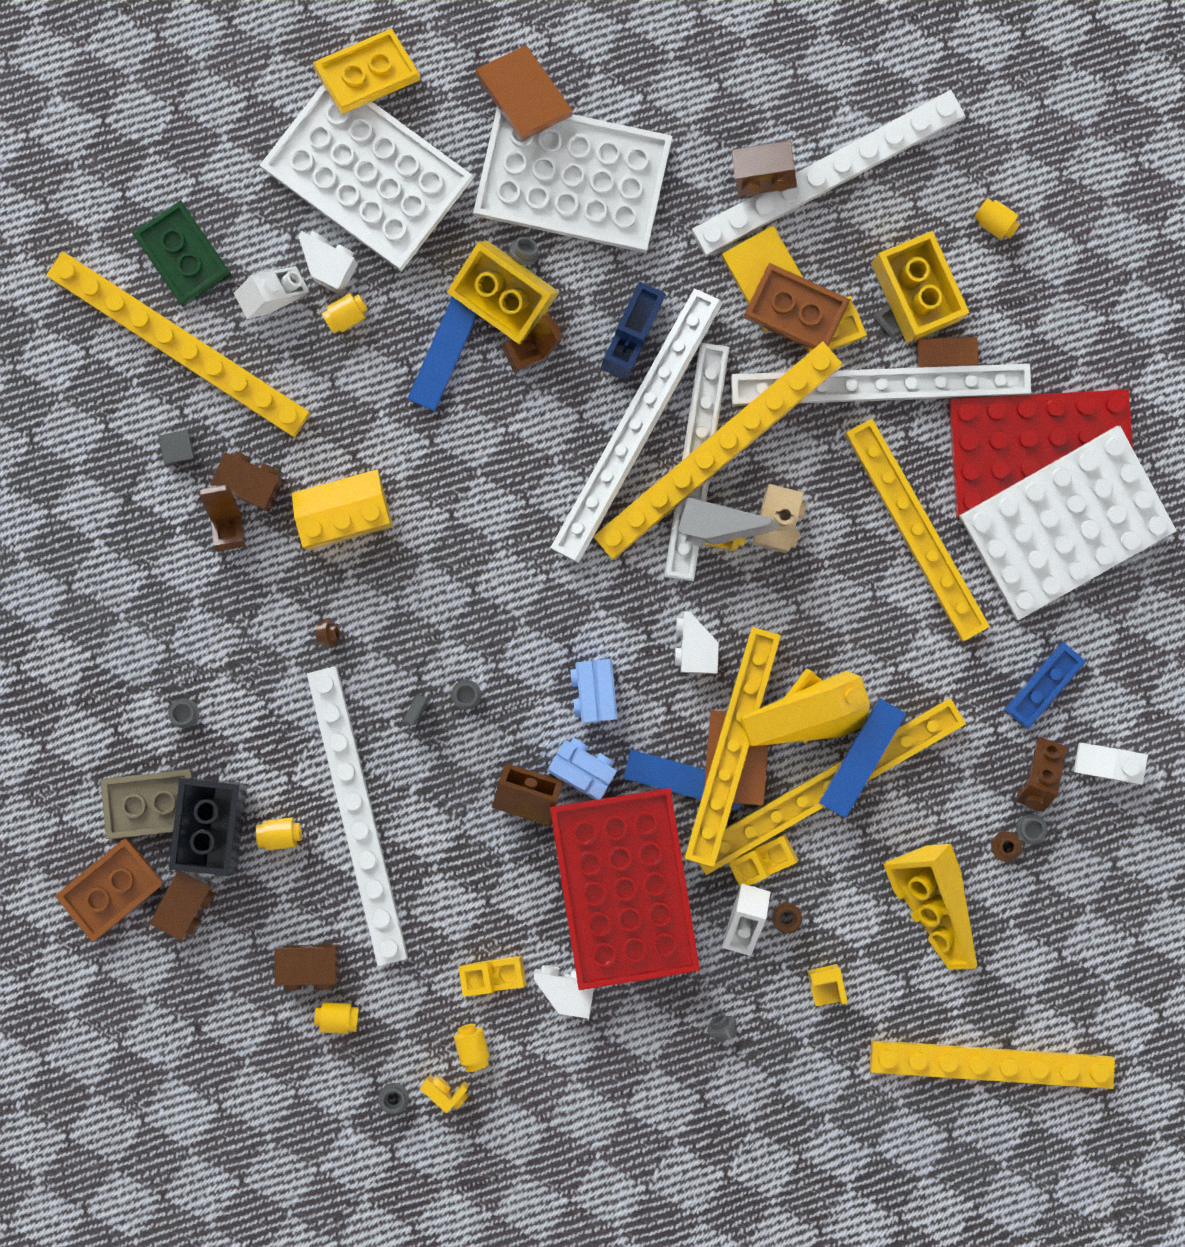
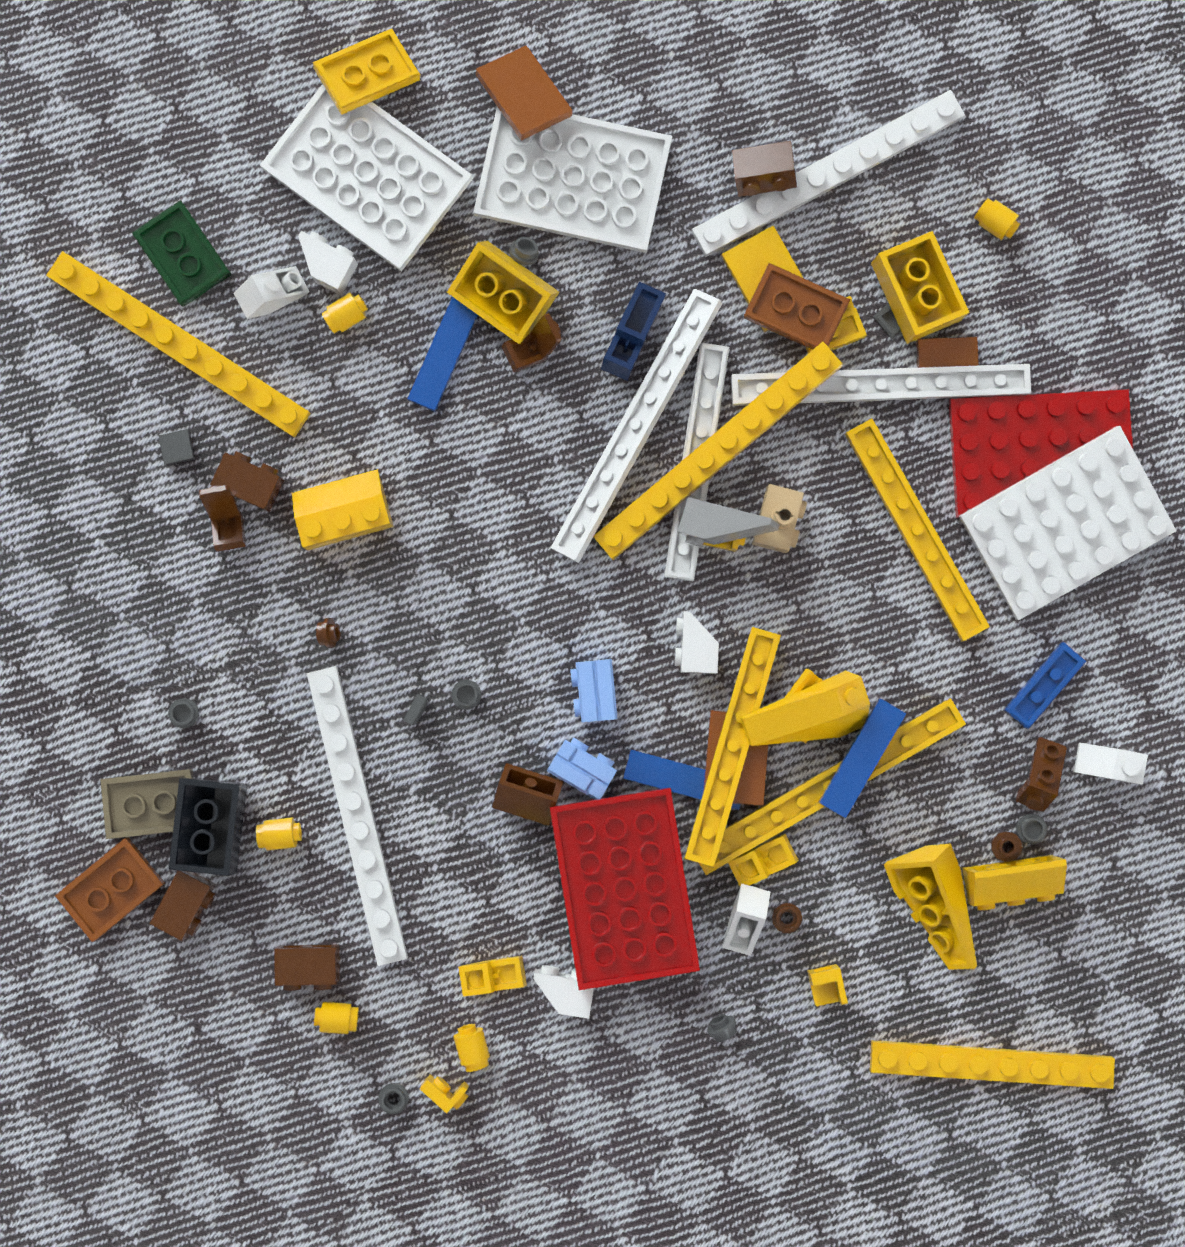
(1015, 881): none -> yellow slope

